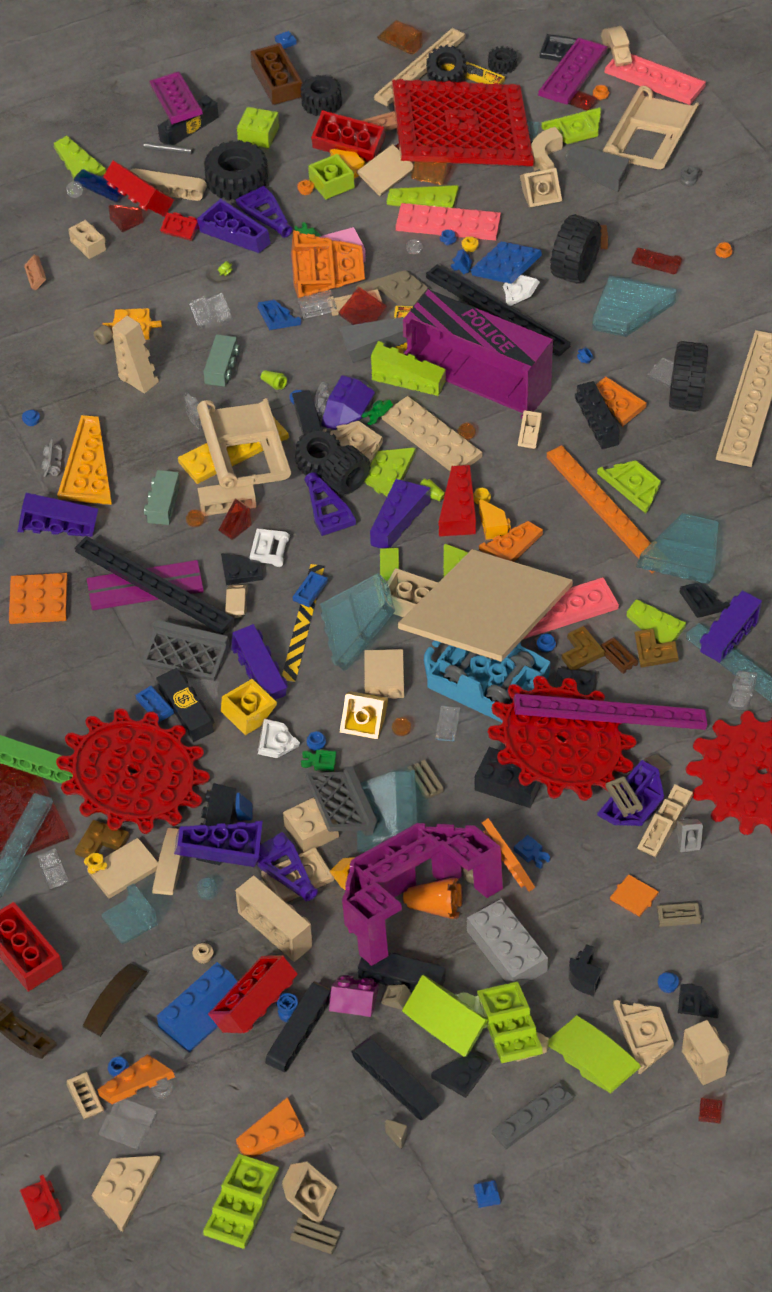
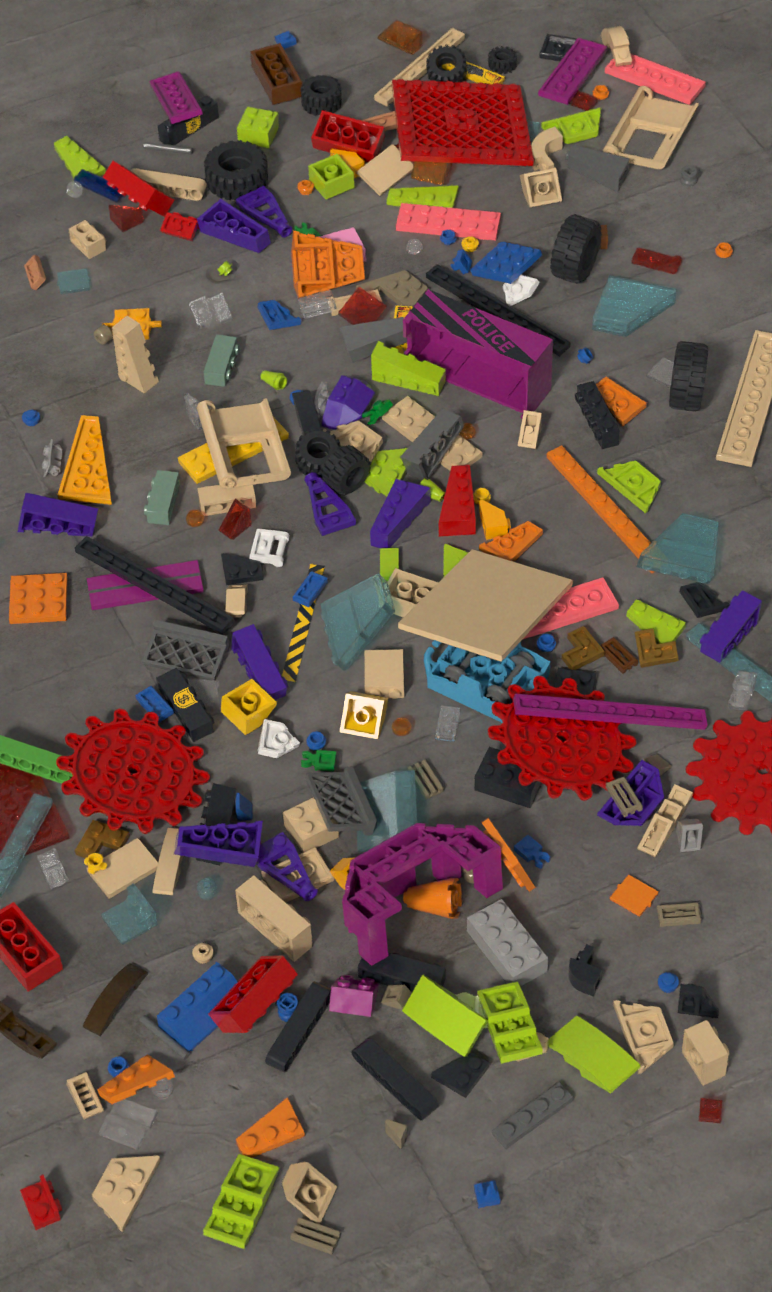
(73, 281): none -> clear light blue piece
(432, 445): none -> dark grey wedge

